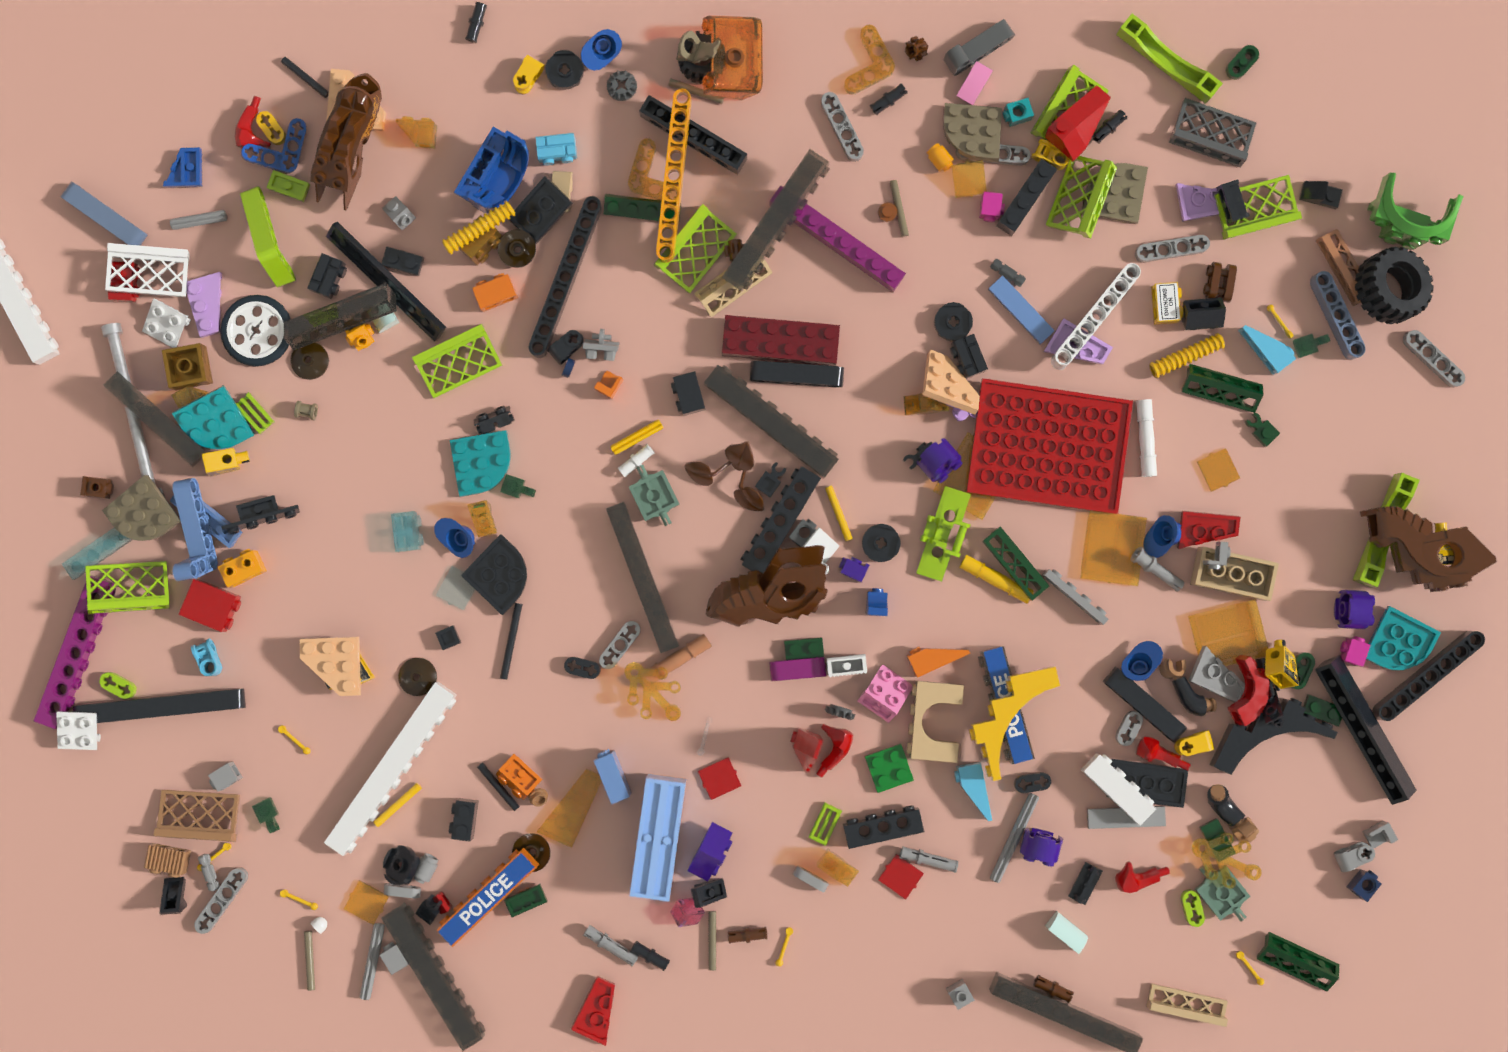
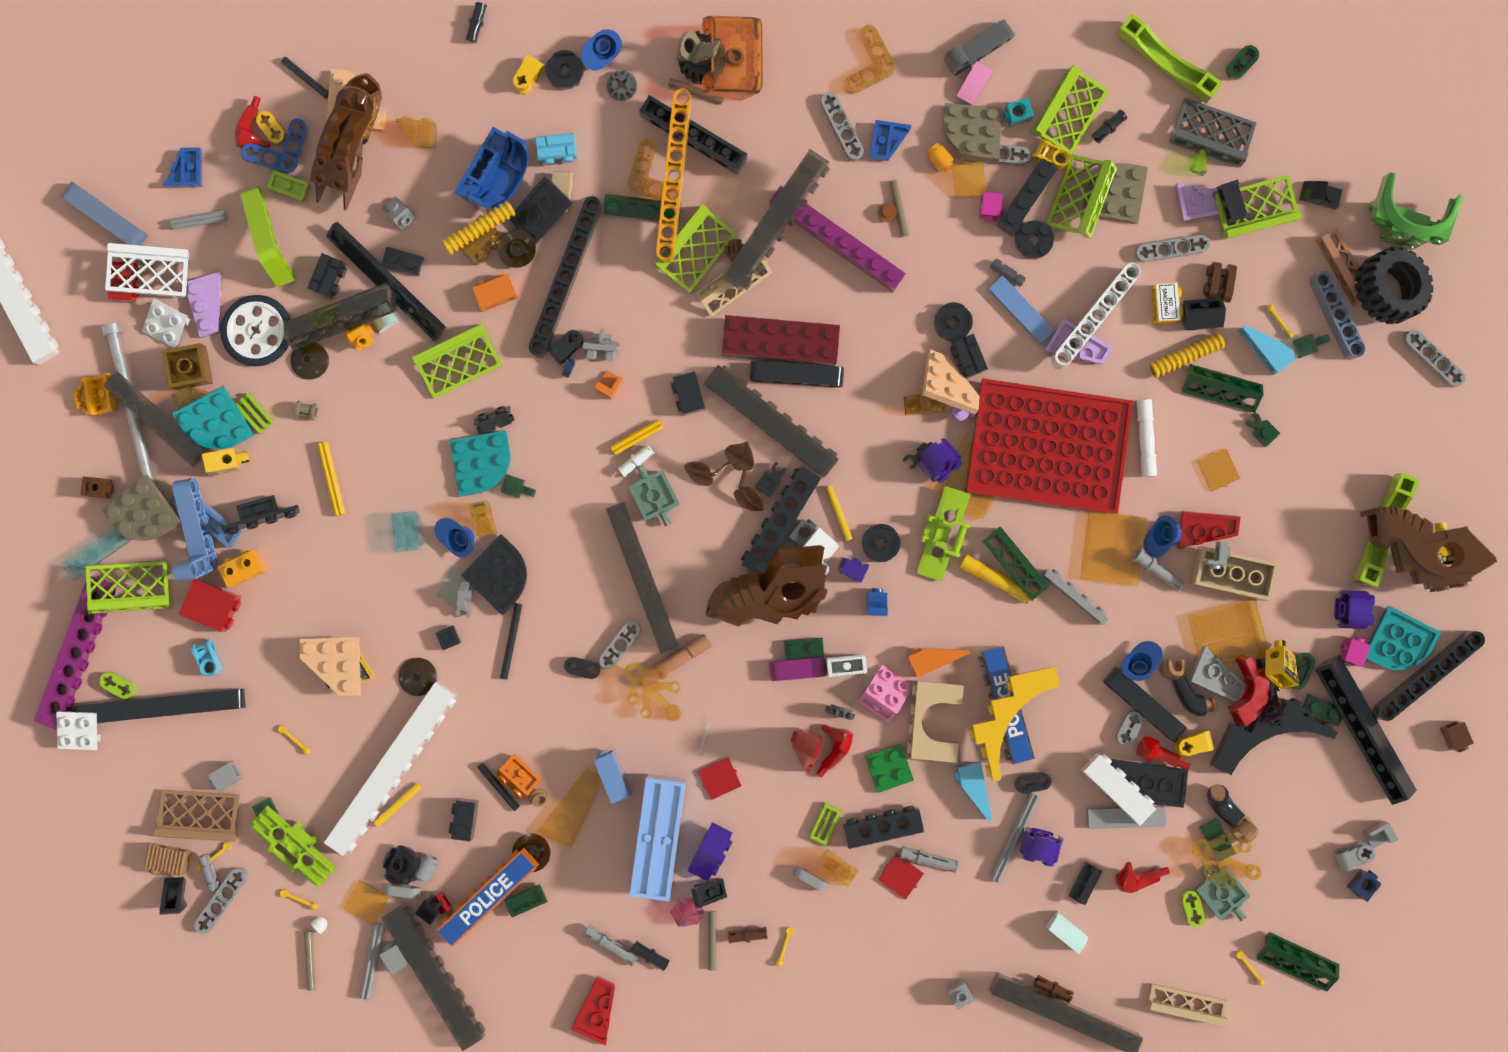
(93, 397): none -> light orange slope
(296, 842): none -> lime piece
(331, 479): none -> yellow axle
(463, 596): none -> light grey plate
(887, 138): none -> blue wing
(888, 99): black pin -> none
(916, 48): reddish brown gear -> none
(1042, 247): none -> black plate
(1076, 126): red wedge -> none
(1199, 164): none -> clear neon green slope
(1457, 736): none -> reddish brown brick

